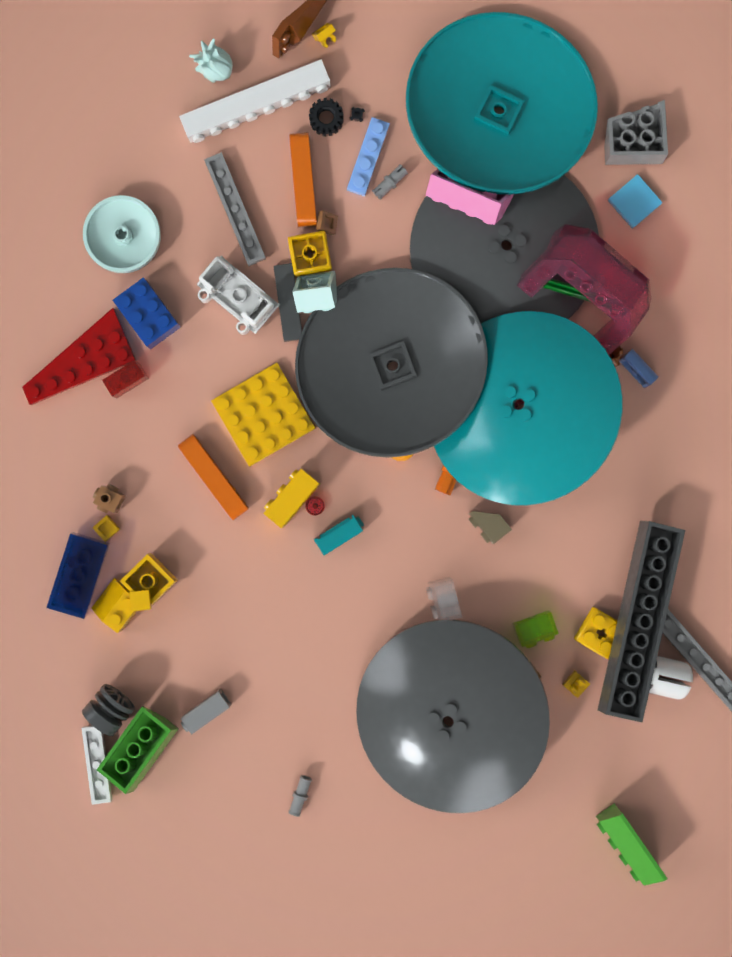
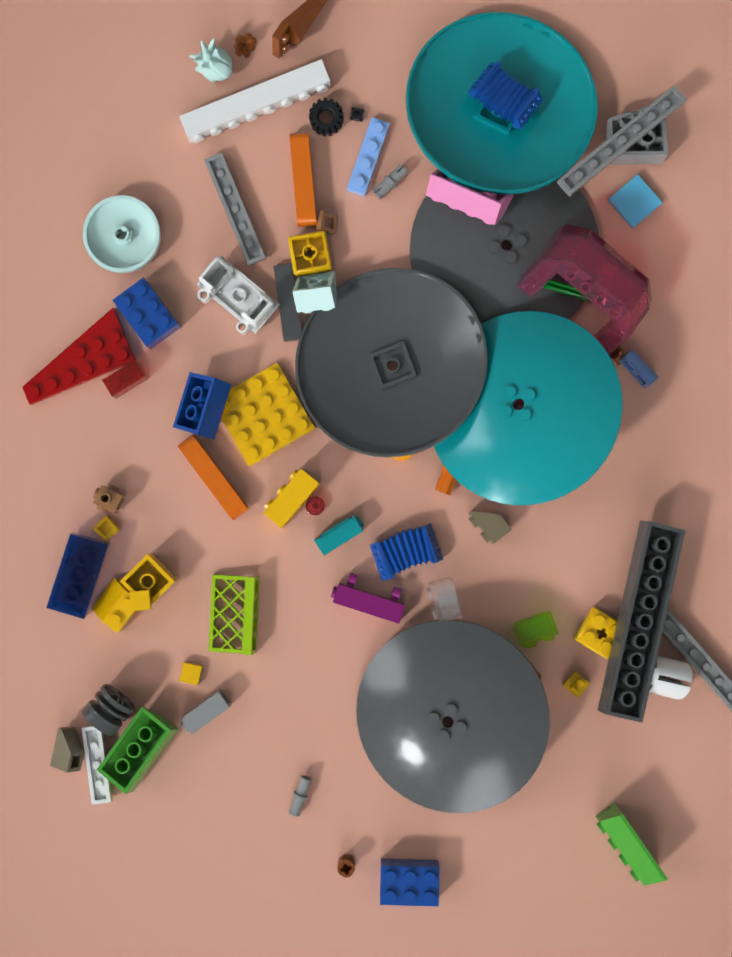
(67, 750): none -> dark tan slope
(191, 673): none -> yellow tile
(202, 405): none -> blue brick
(244, 44): none -> dark orange plant
(250, 618): none -> lime fence
(323, 33): yellow tile -> none
(342, 869): none -> dark orange bush
(368, 602): none -> magenta brick
(404, 550): none -> blue piece
(409, 882): none -> blue brick
(505, 95): none -> blue piece
(621, 141): none -> light grey plate

